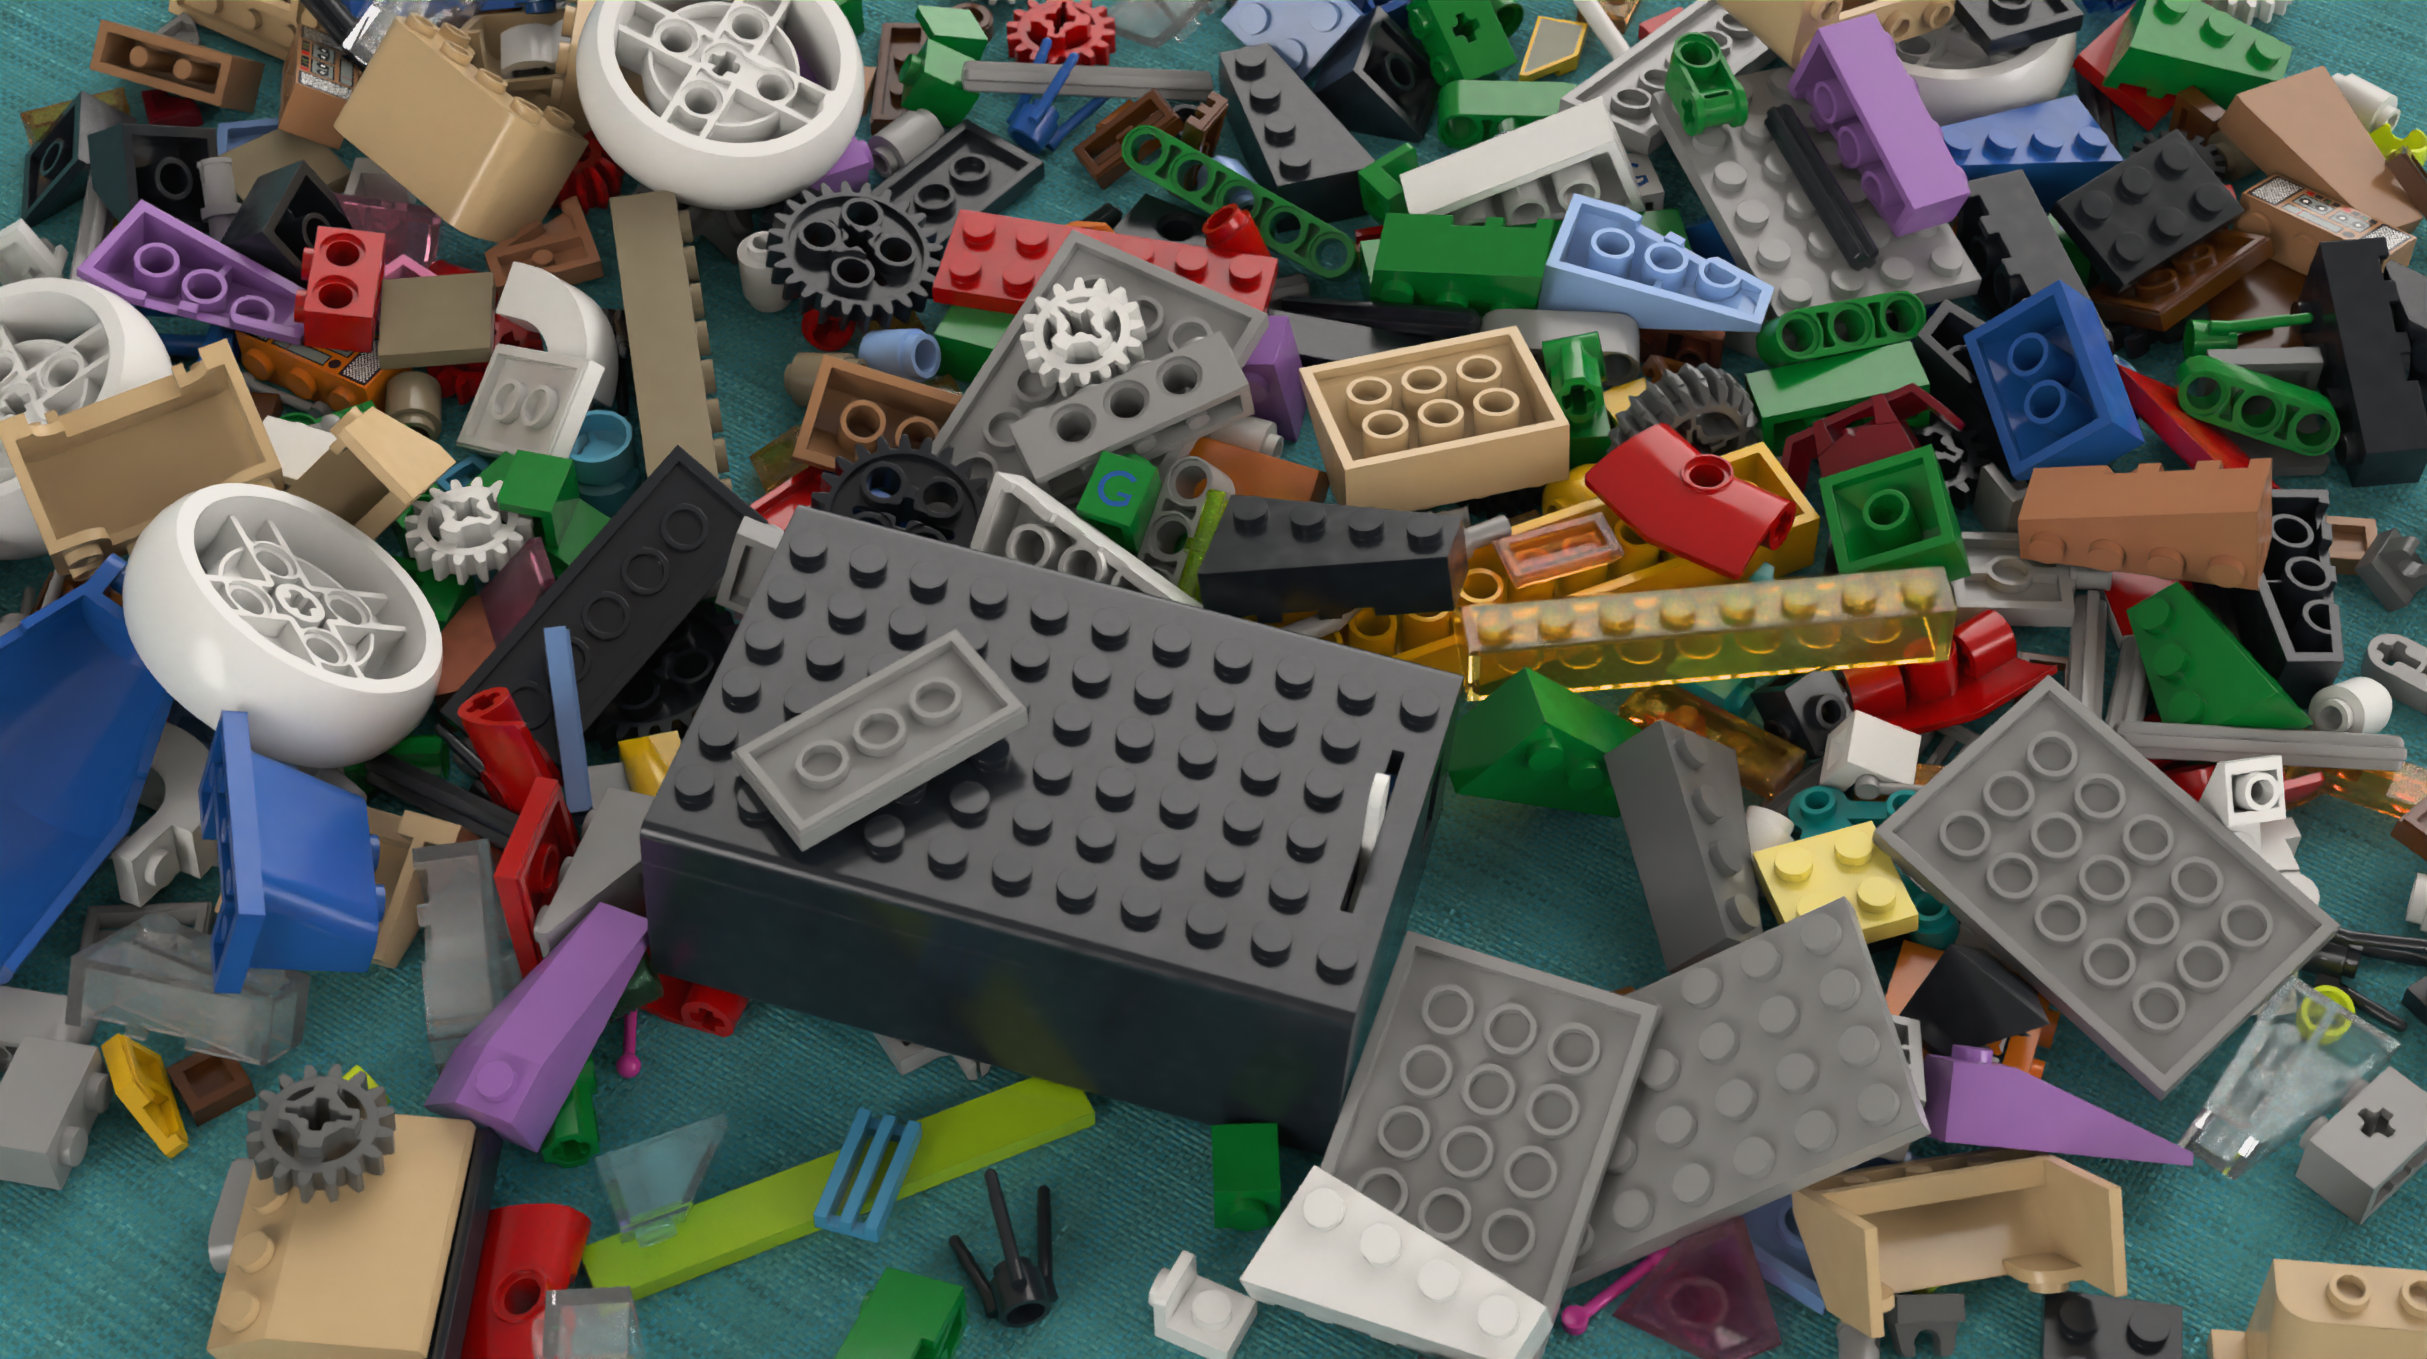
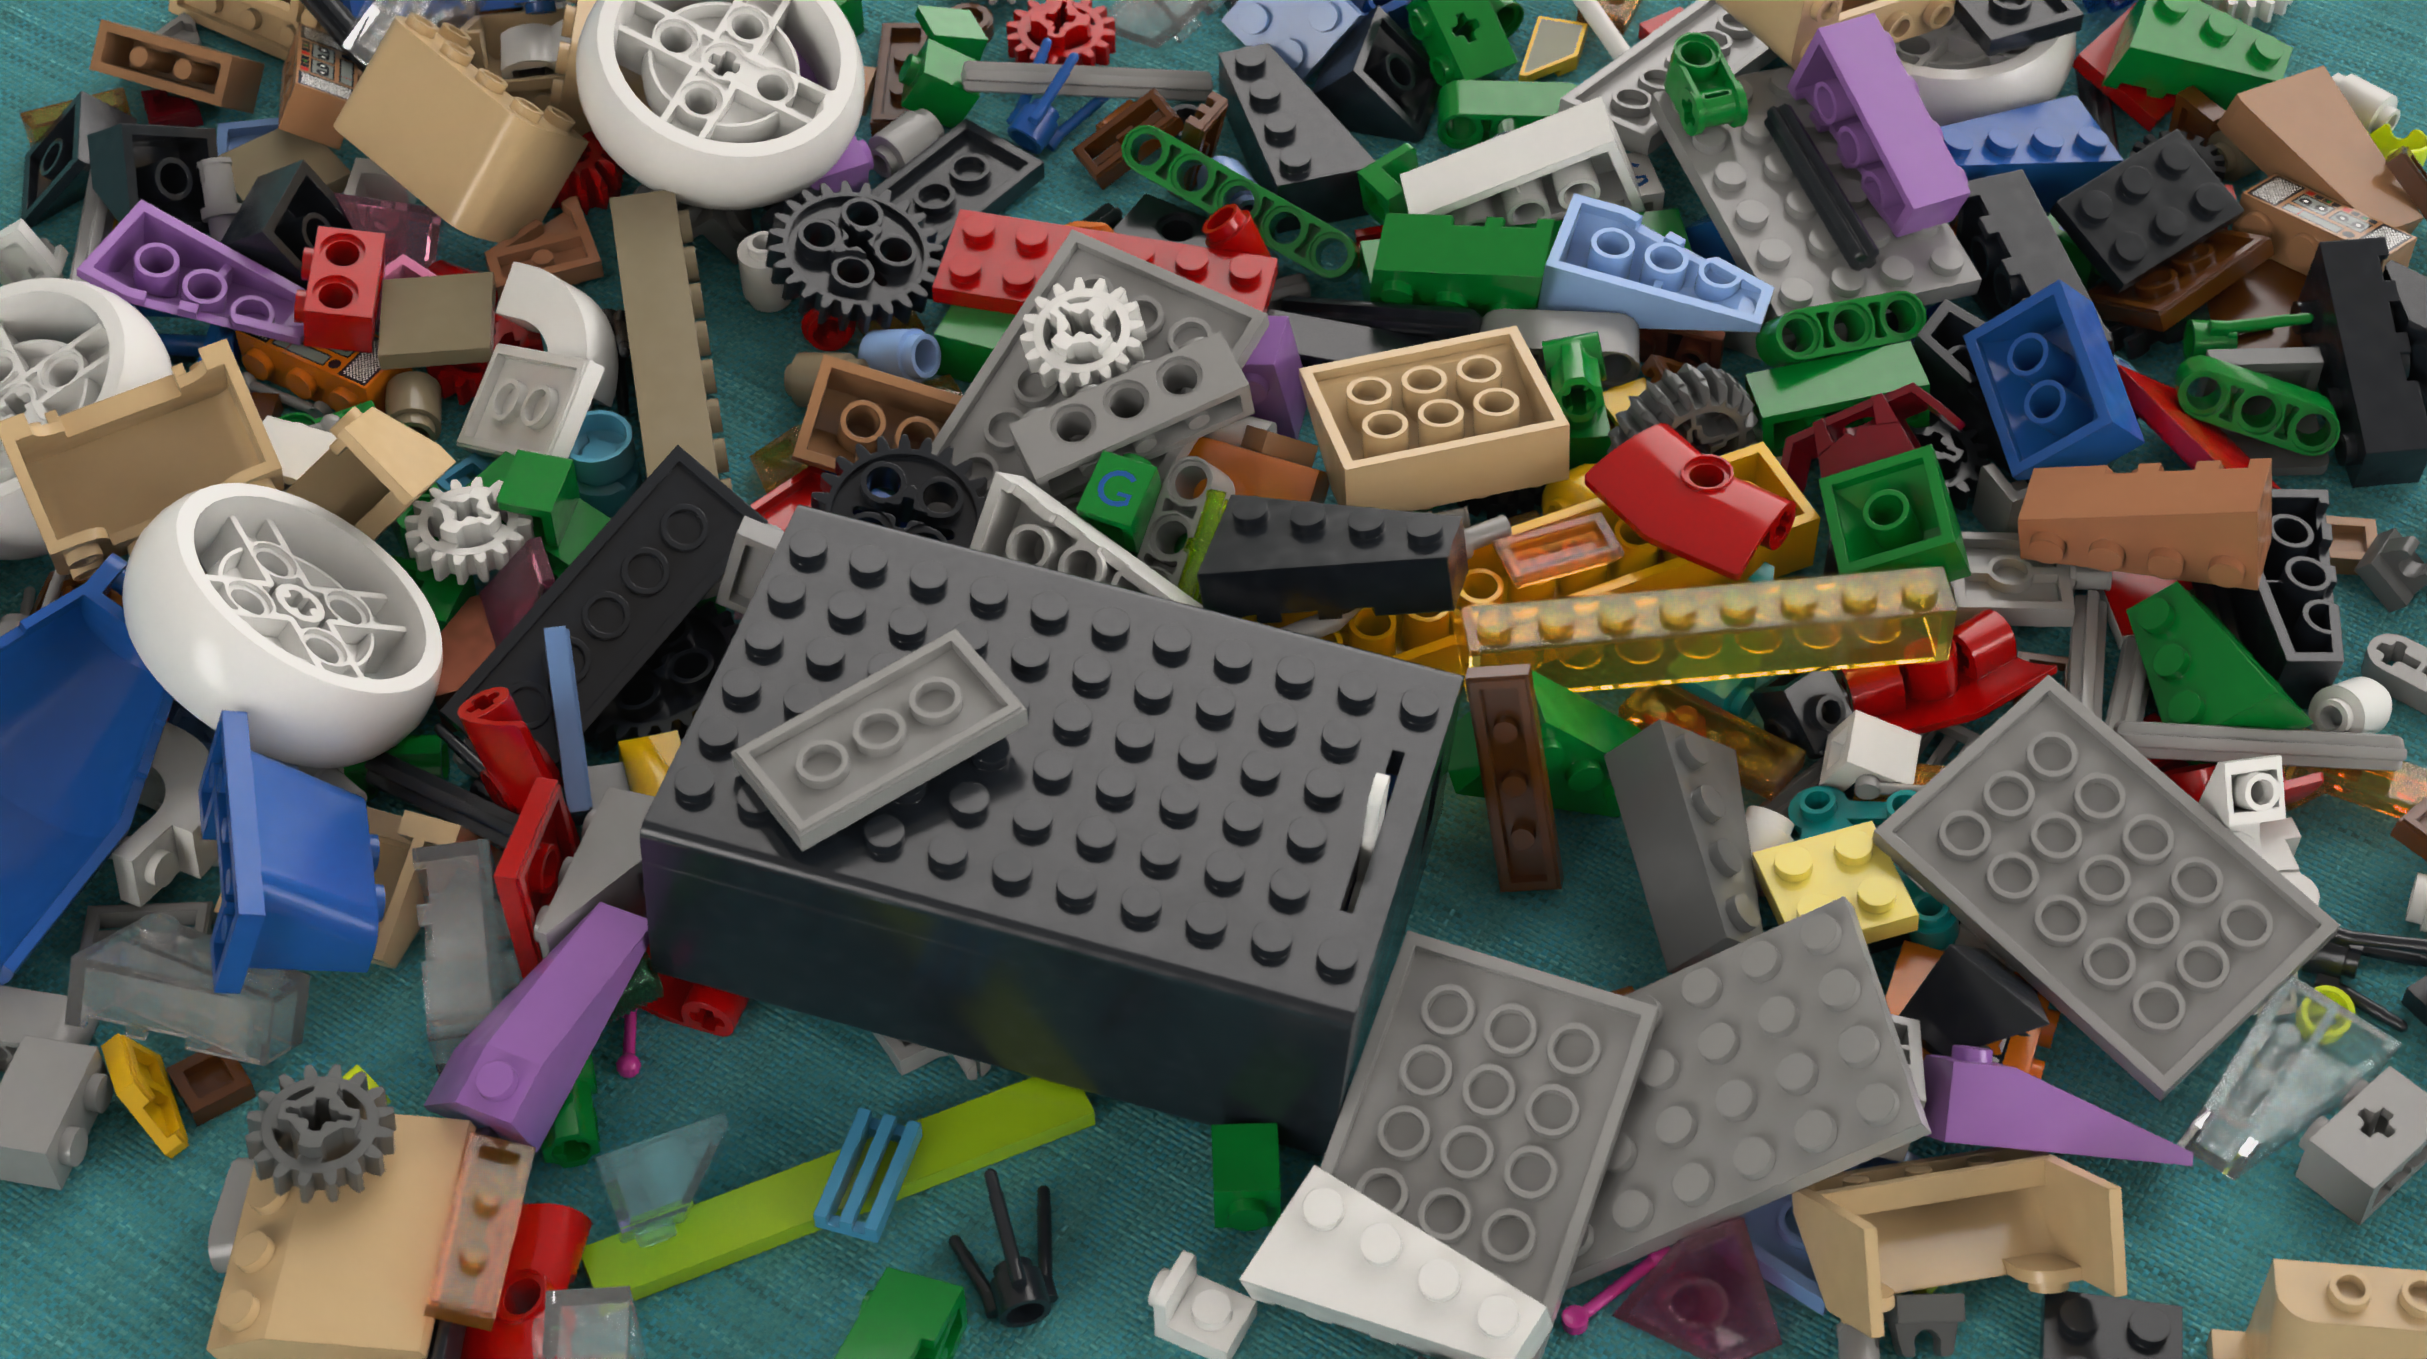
(479, 1232): none -> clear orange tile
(1279, 446): none -> medium nougat tile
(1514, 777): none -> reddish brown tile

